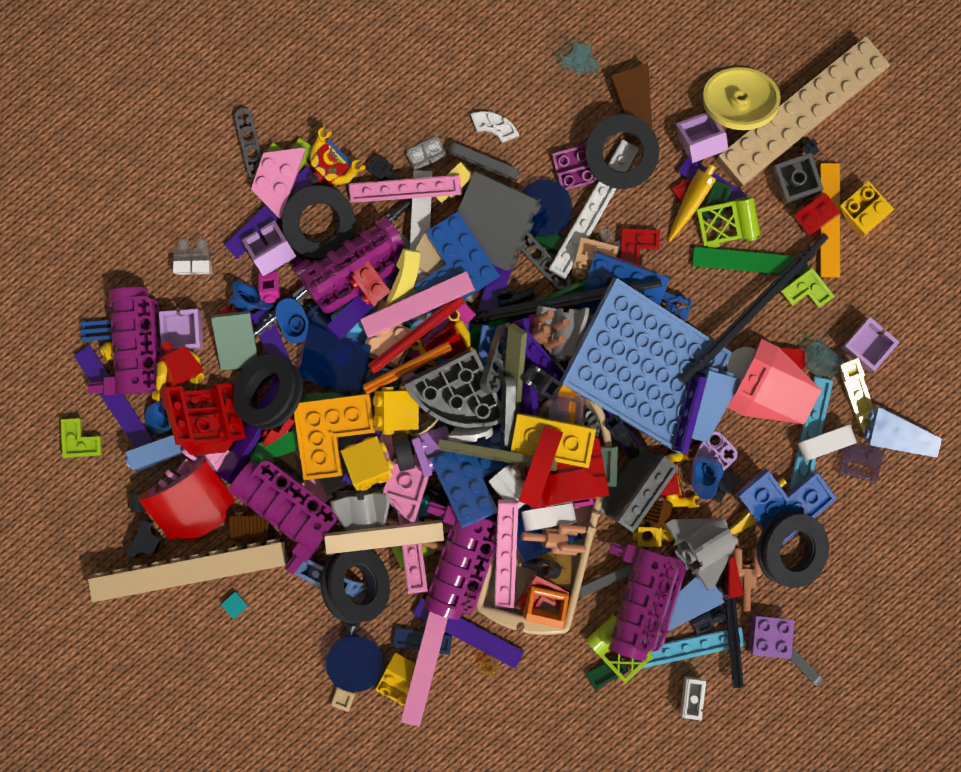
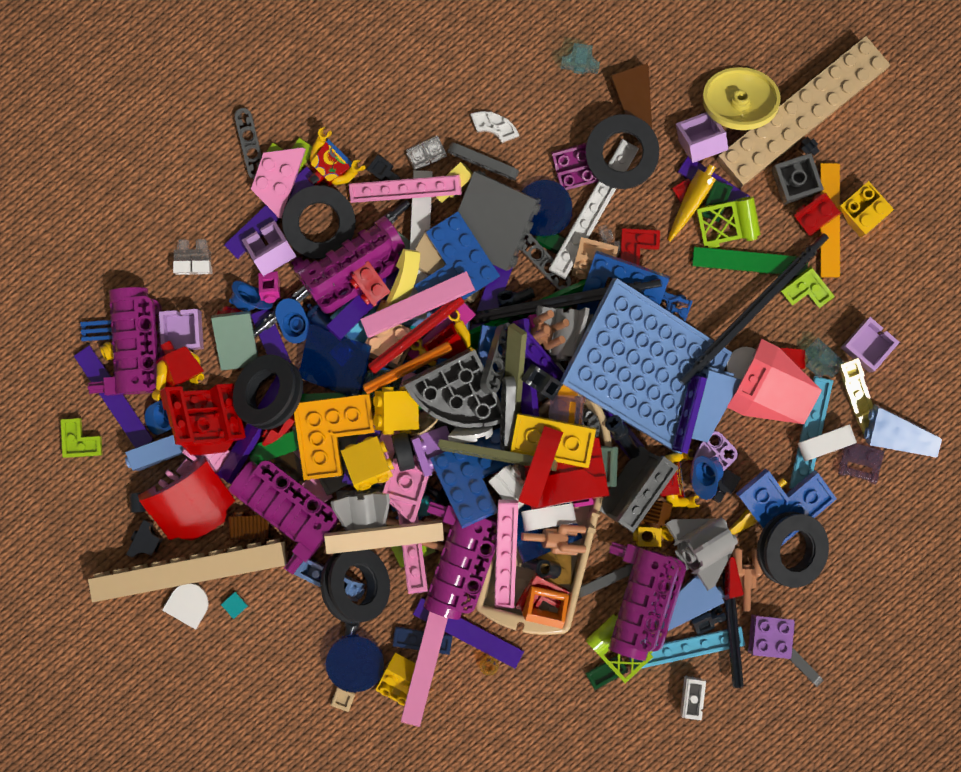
(188, 604): none -> white tile

